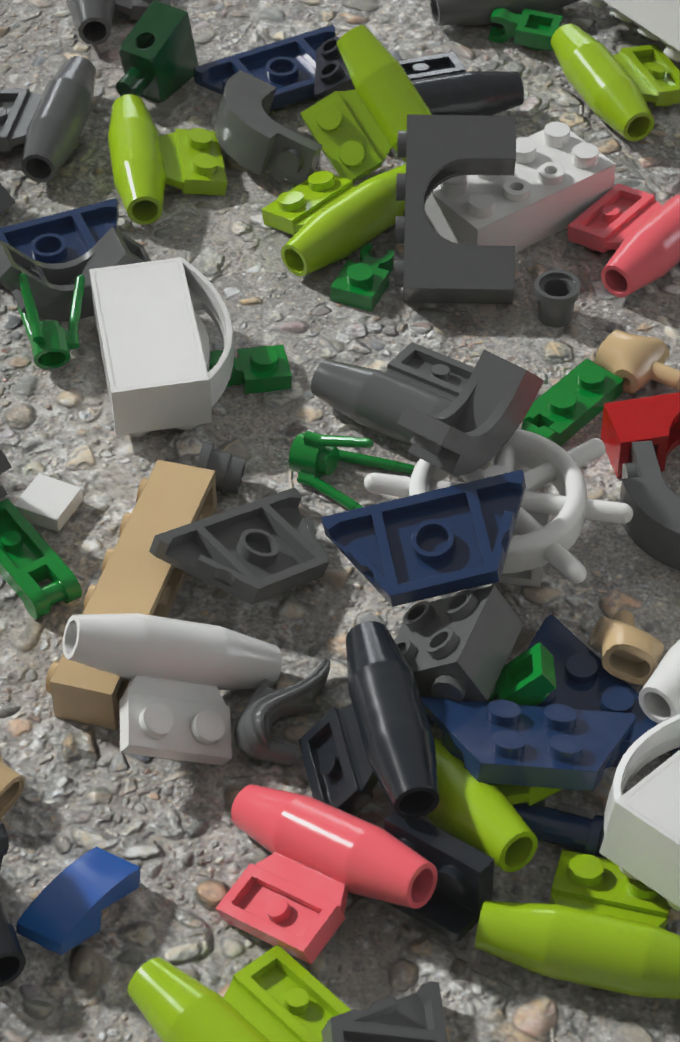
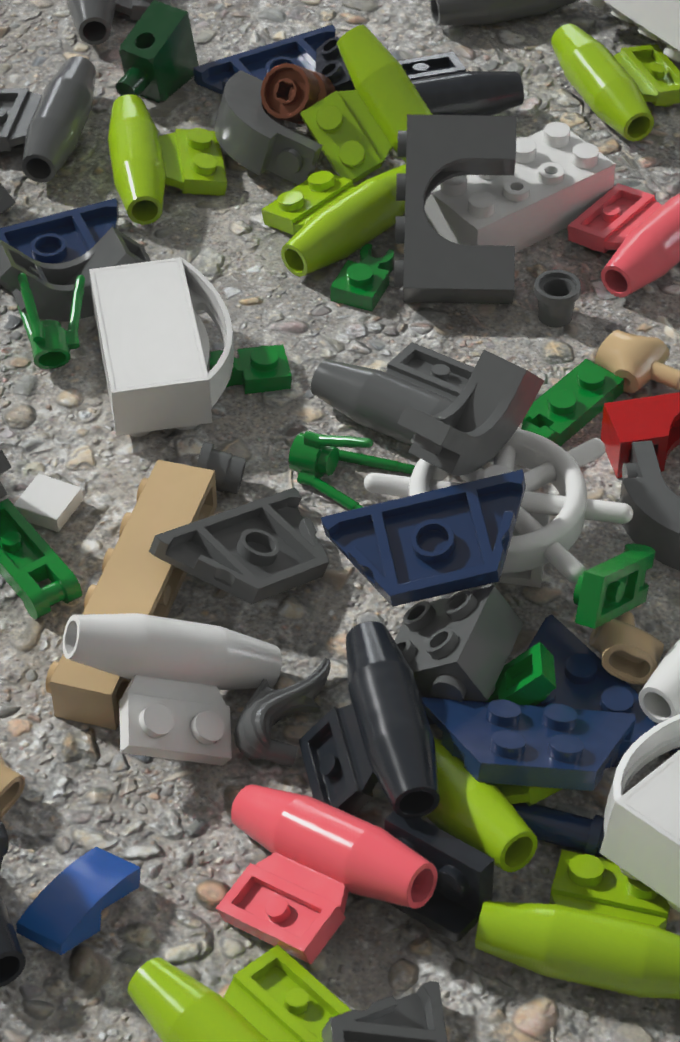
(292, 89): none -> copper wheel
(528, 29): green plate -> none
(613, 586): none -> green plate

